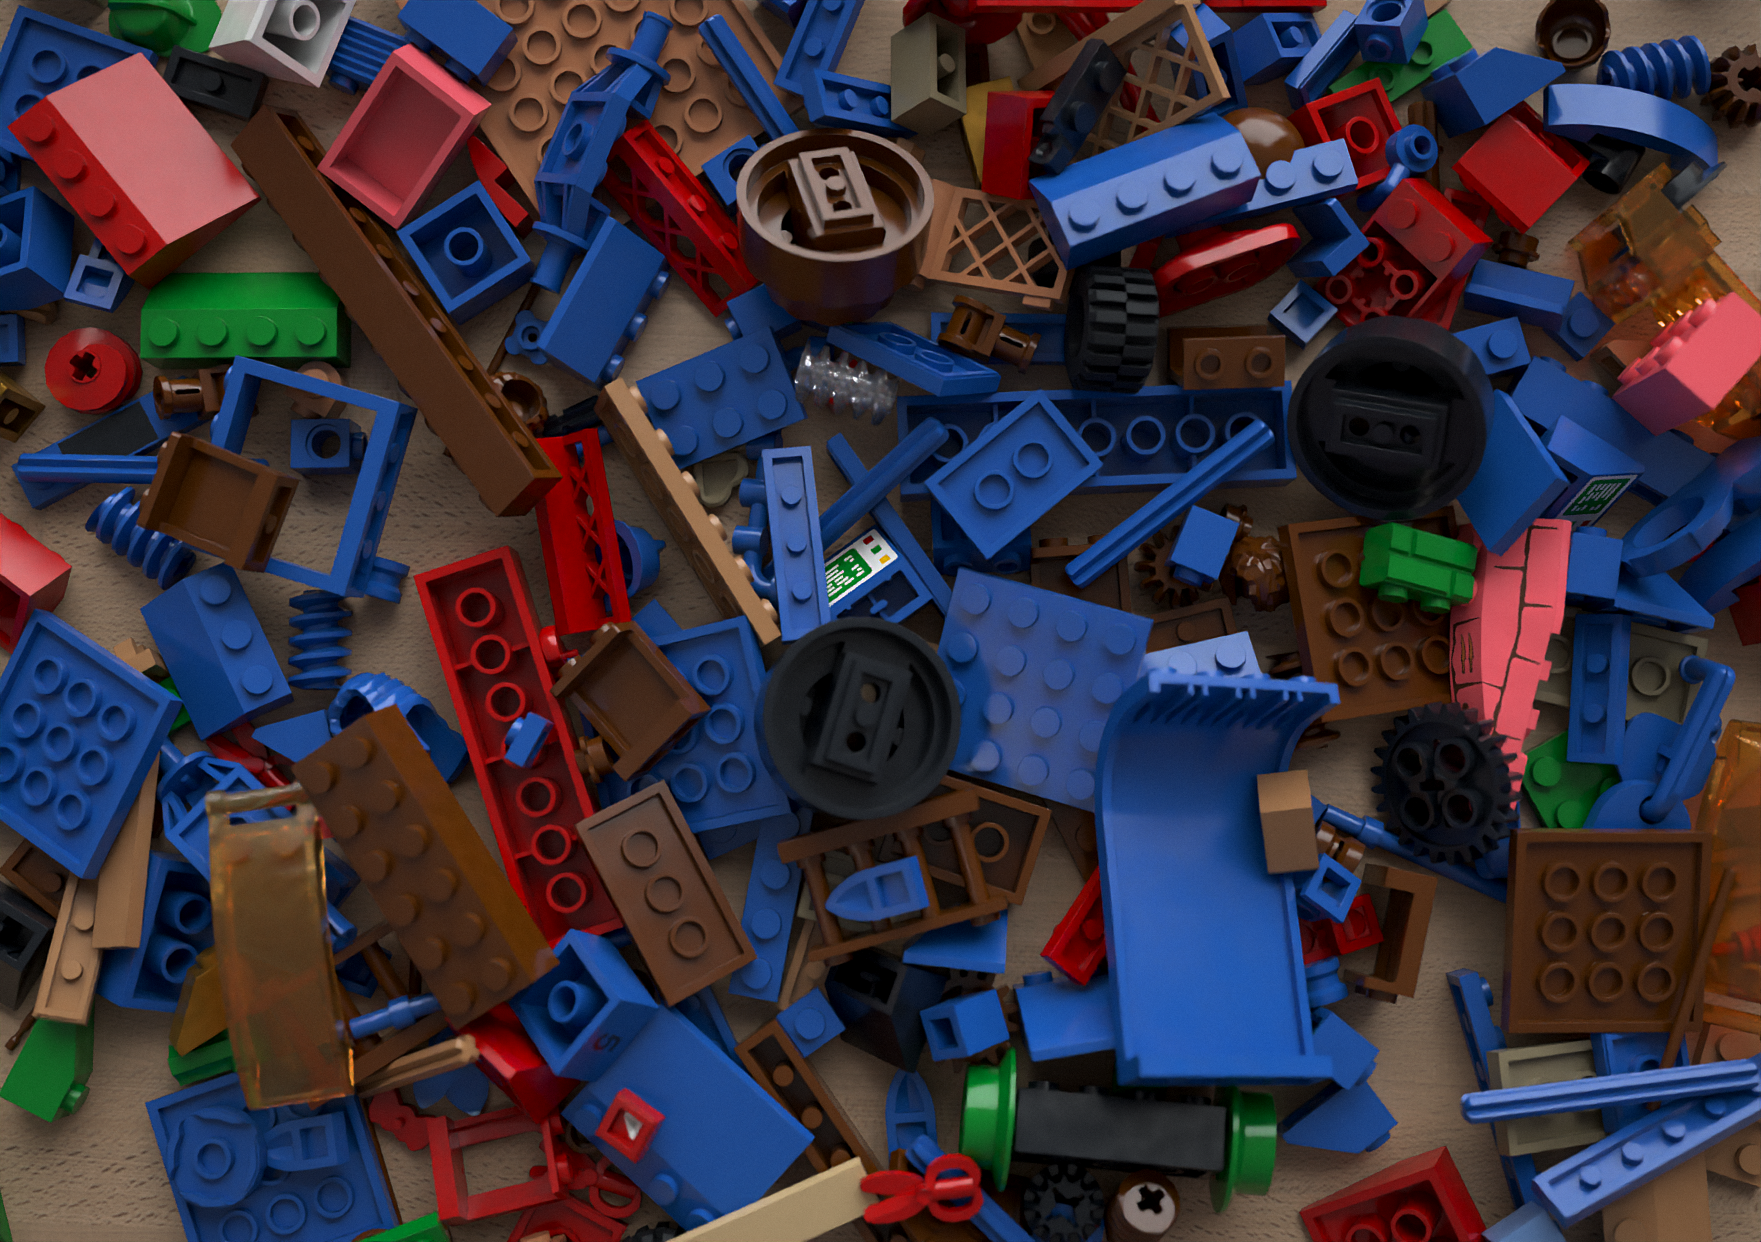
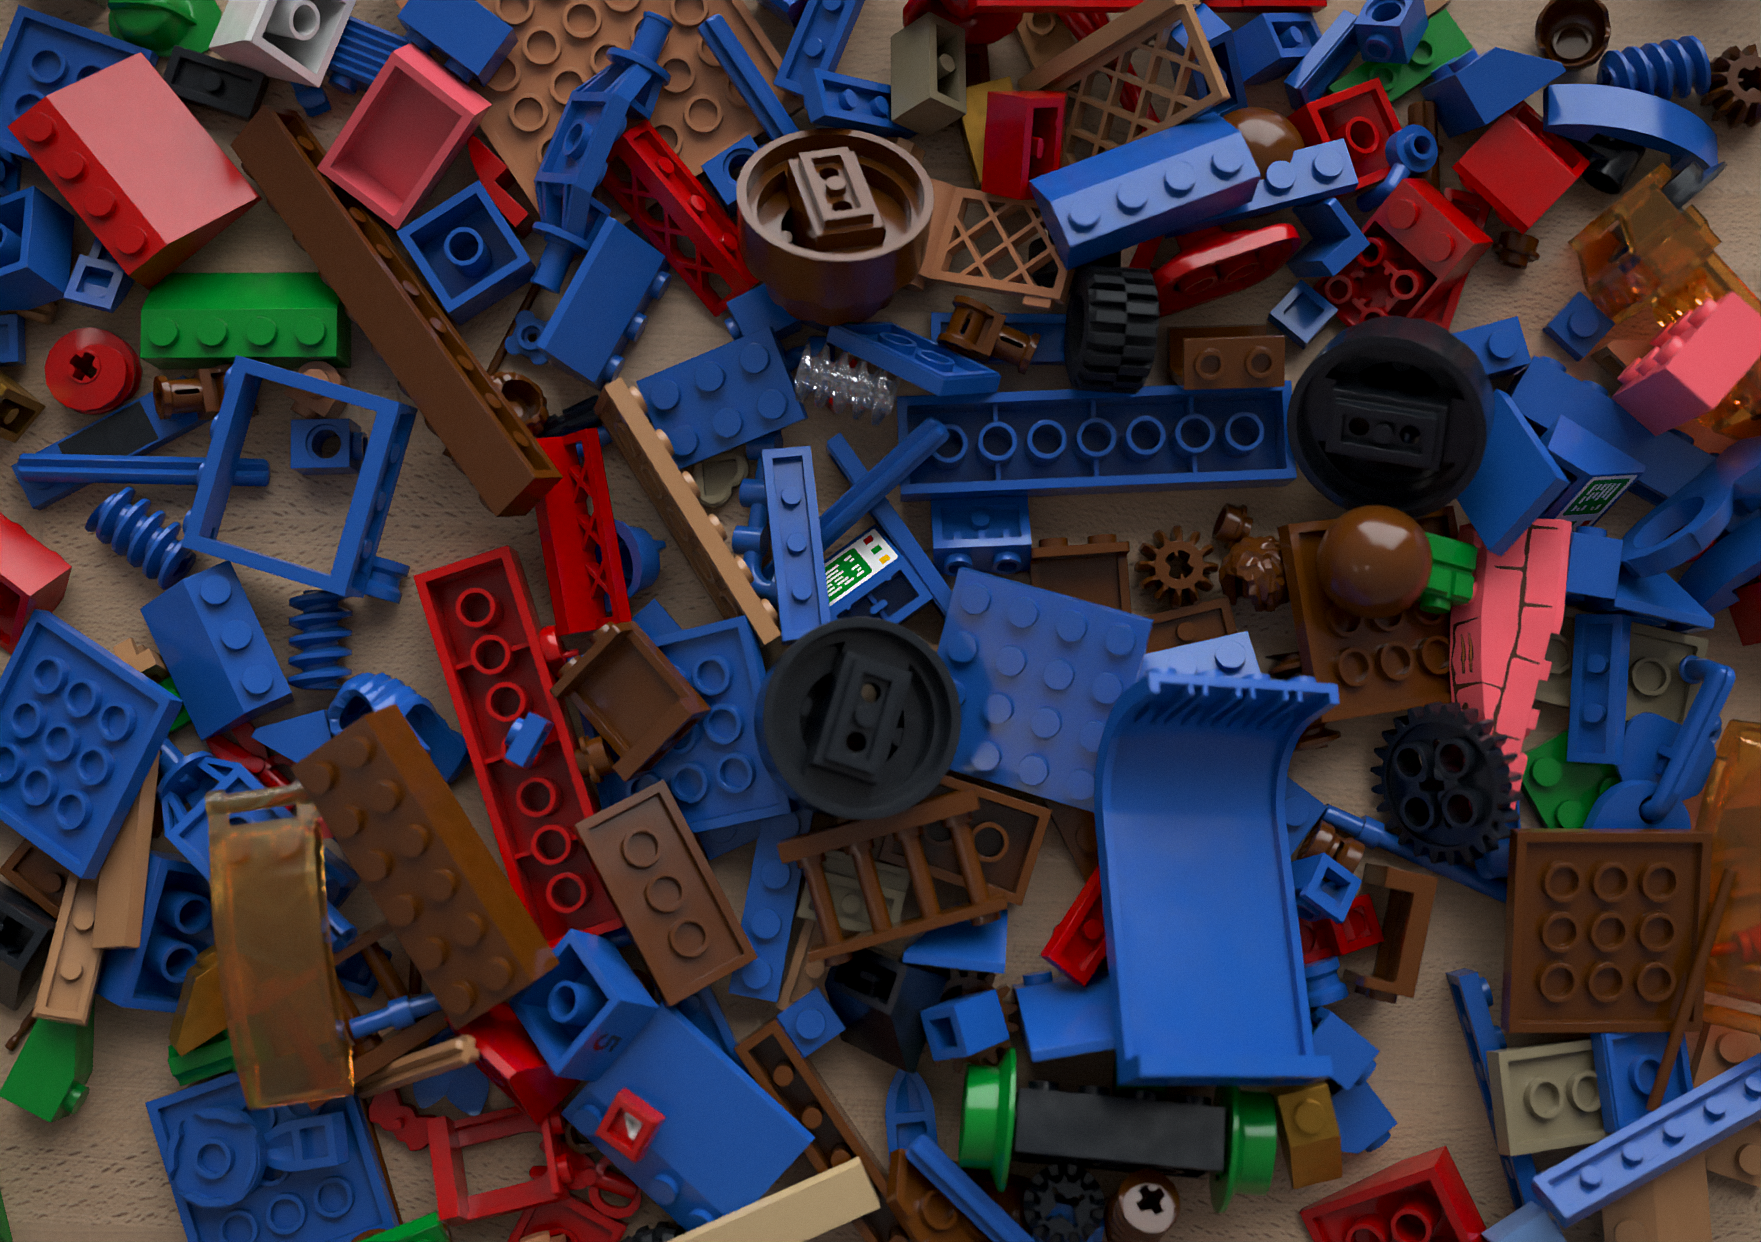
(217, 501): reddish brown panel -> none
(311, 99): none -> blue hand
(880, 892): blue plate -> none
(914, 1192): red piece -> none
(1013, 474): blue plate -> none
(1076, 106): black hinge -> none
(1170, 503): blue axle -> none
(1200, 546): blue brick -> none
(1287, 822): medium nougat slope -> none
(1308, 1133): none -> pearl gold slope
(1374, 561): none -> reddish brown piece
(1519, 292): blue panel -> none
(1609, 1091): blue axle -> none

